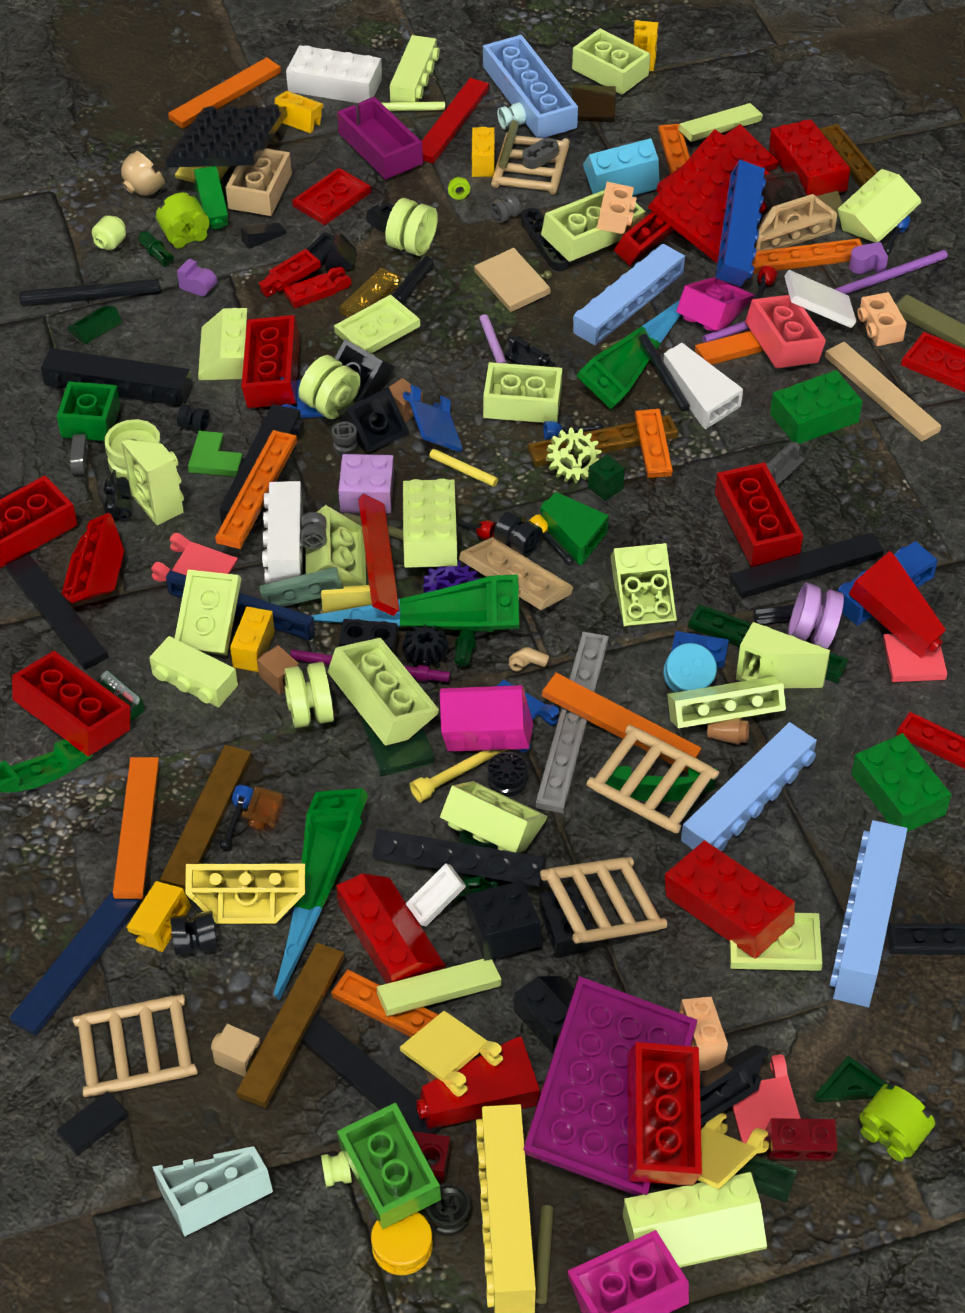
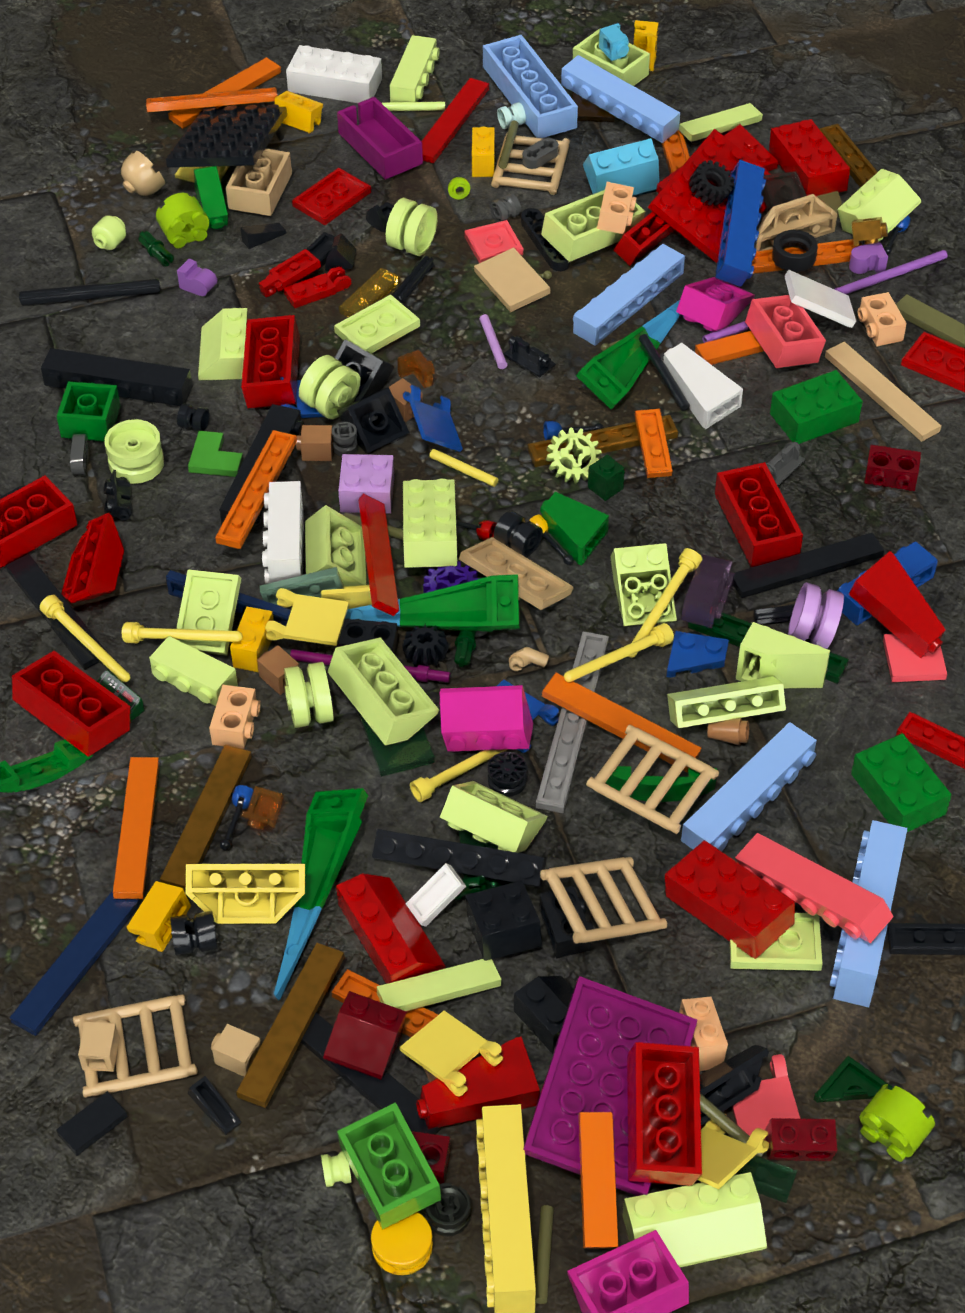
(53, 608): none -> light yellow piece
(95, 324): dark green slope -> none
(99, 1046): none -> tan brick
(134, 633): none -> light yellow piece
(153, 479): yellowish green slope -> none
(194, 558): coral flag -> none
(211, 99): none -> orange tile
(212, 1187): light aqua wedge -> none
(213, 1105): none -> black piece
(234, 716): none -> light nougat brick
(310, 619): none -> light yellow flag
(313, 530): dark grey wheel -> none
(315, 443): none -> medium nougat brick
(365, 1035): none -> dark red slope
(418, 365): none -> clear orange bracket
(492, 240): none -> coral tile
(522, 392): yellowish green brick -> none
(598, 1180): none -> orange tile
(613, 42): none -> medium azure brick
(620, 99): none -> light blue brick
(659, 636): none -> light yellow piece
(688, 560): none -> light yellow piece
(689, 668): medium azure head -> none
(705, 190): none -> black tyre
(708, 591): none -> clear purple brick
(723, 1121): none -> olive bar
(769, 278): red hinge -> none
(791, 261): none -> black tyre
(817, 888): none -> coral brick
(869, 230): none -> pearl gold brick
(892, 467): none -> dark red brick

